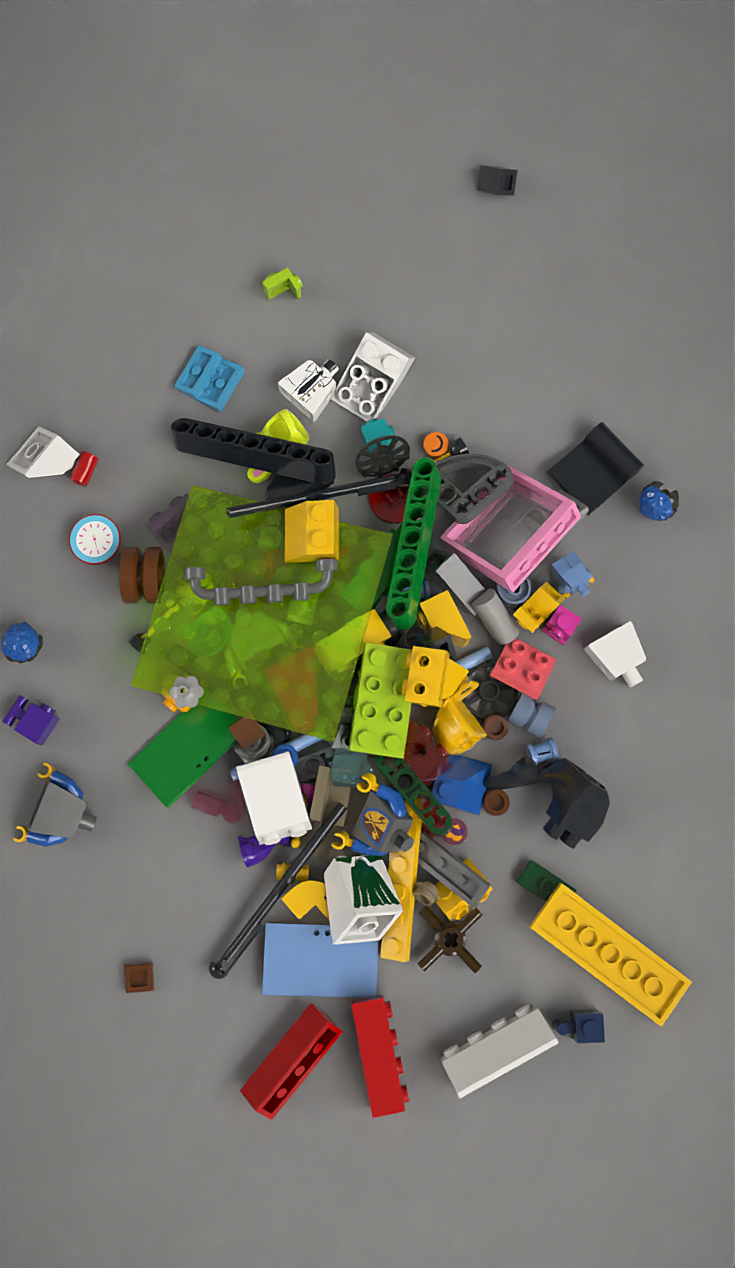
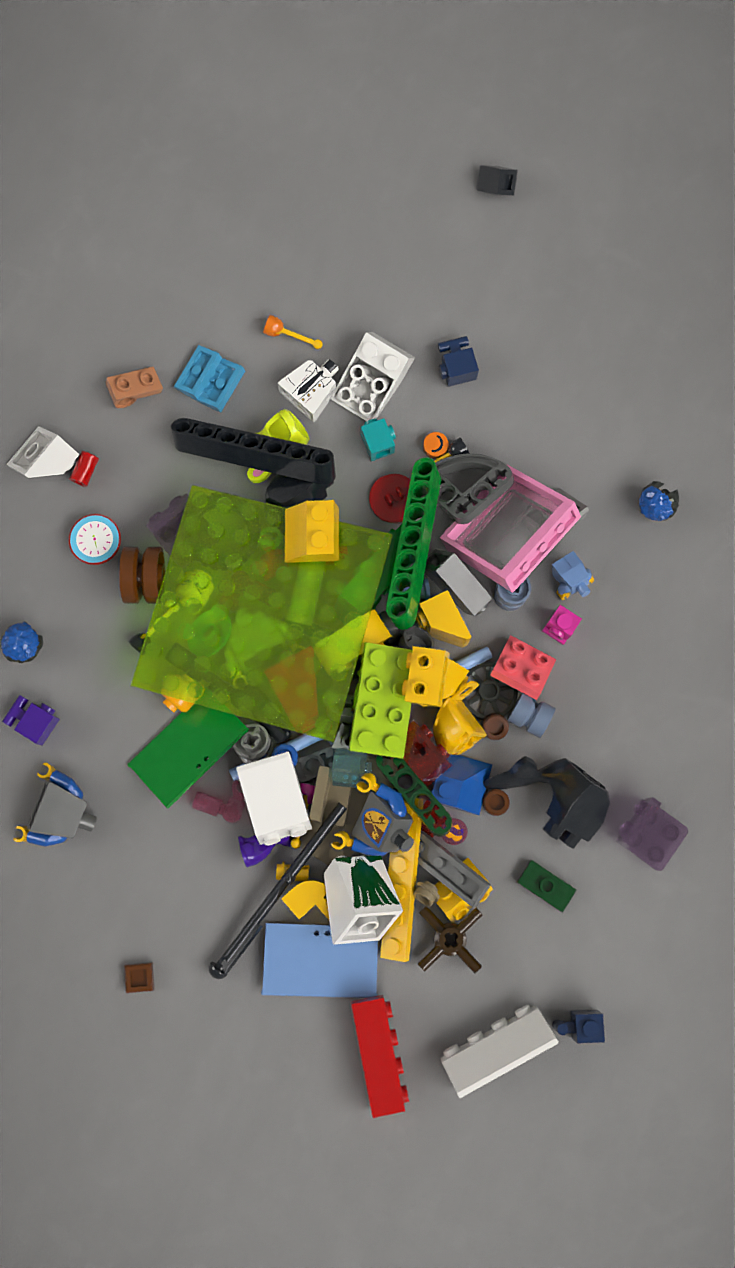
(133, 385): none -> nougat plate
(192, 692): light grey plant -> none
(246, 731): reddish brown tile -> none
(274, 593): dark grey bar -> none
(275, 327): none -> hinge
(280, 282): lime bracket -> none
(290, 1060): red brick -> none
(361, 488): black bar -> none
(382, 456): pearl dark grey wheel -> none
(436, 639): panel -> none
(458, 365): none -> dark blue brick
(495, 617): light grey brick -> none
(538, 607): yellow brick -> none
(543, 751): medium blue bush -> none
(596, 468): black door -> none
(610, 954): yellow plate -> none
(618, 654): white torso -> none
(652, 834): none -> clear purple bracket

